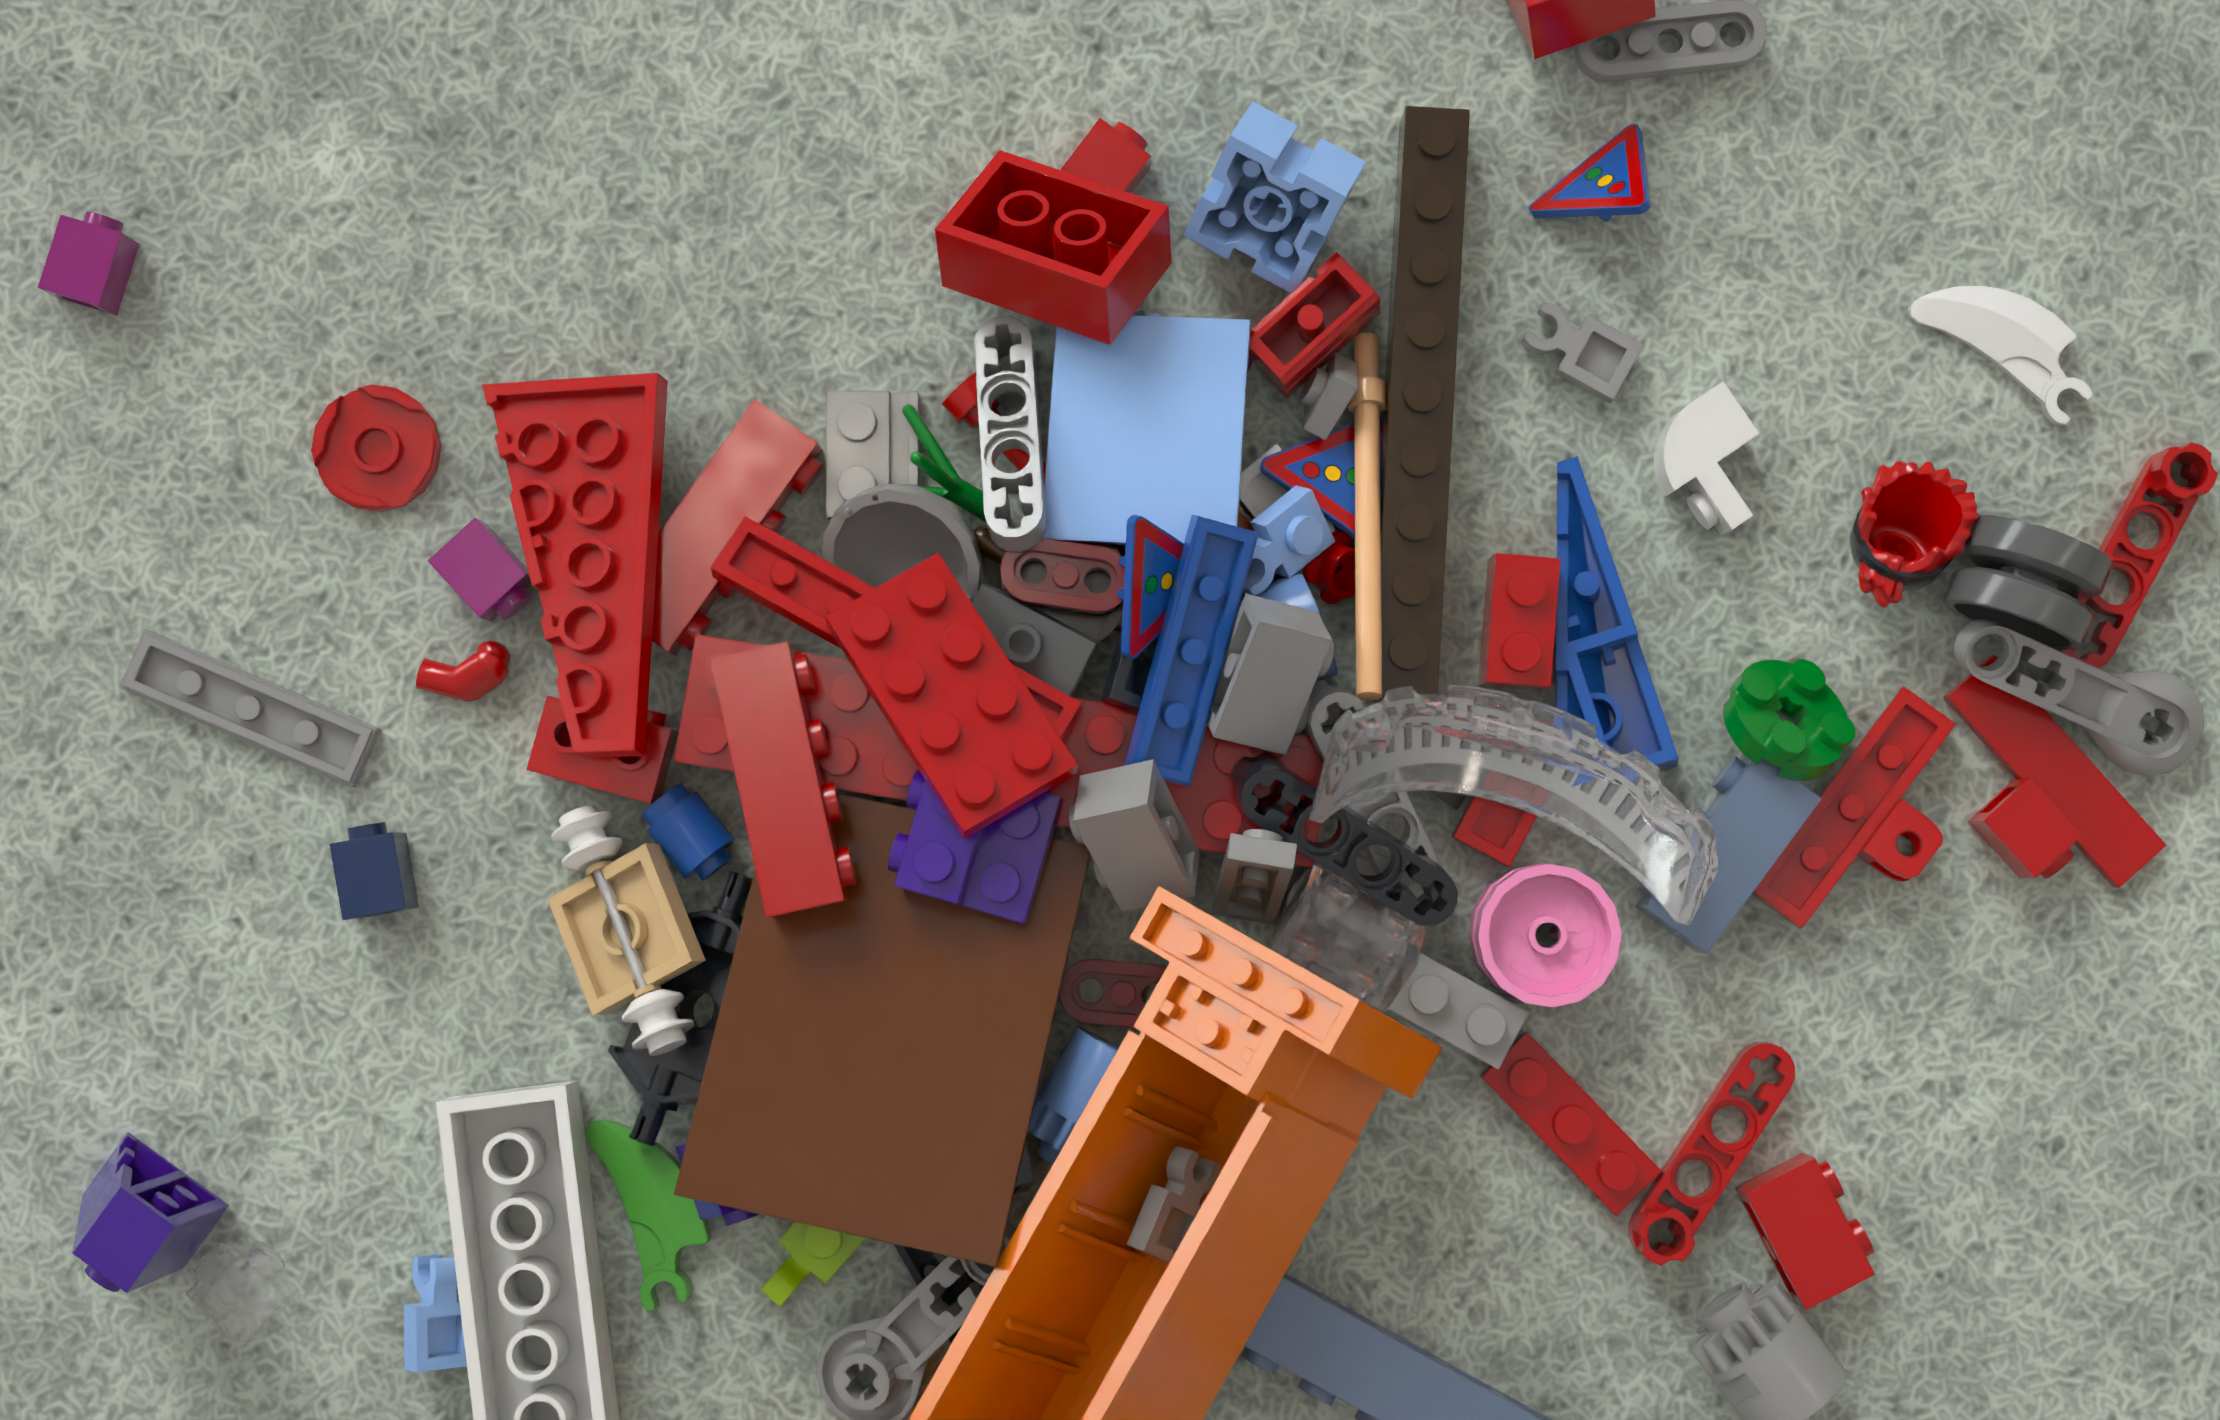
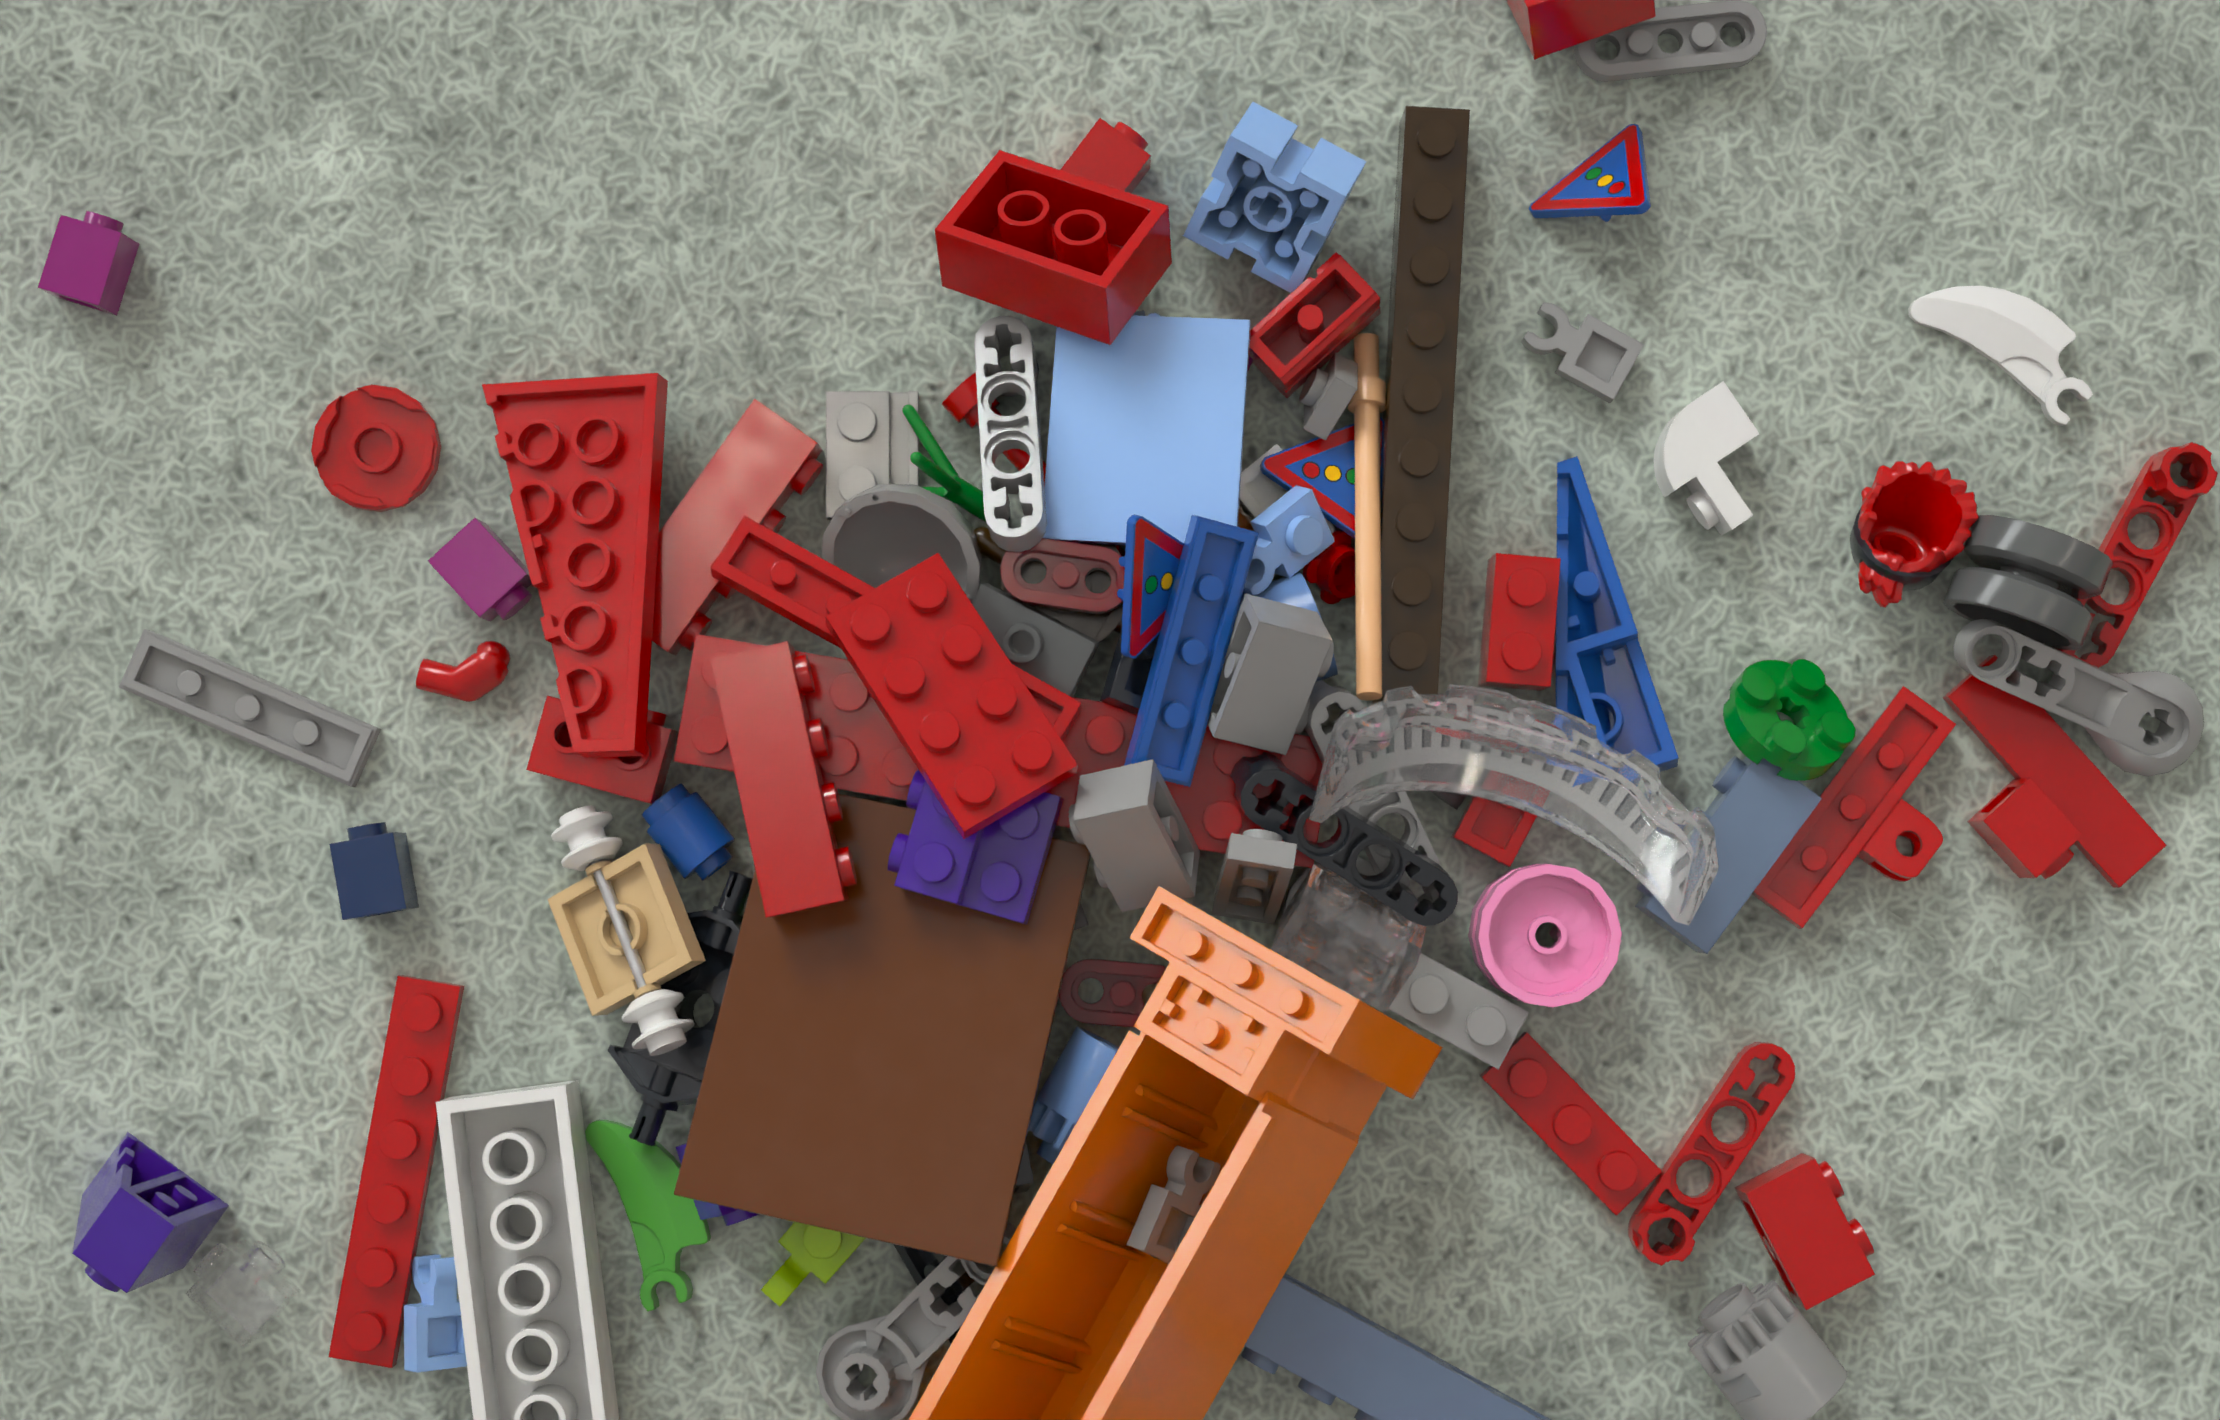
(396, 1171): none -> red plate

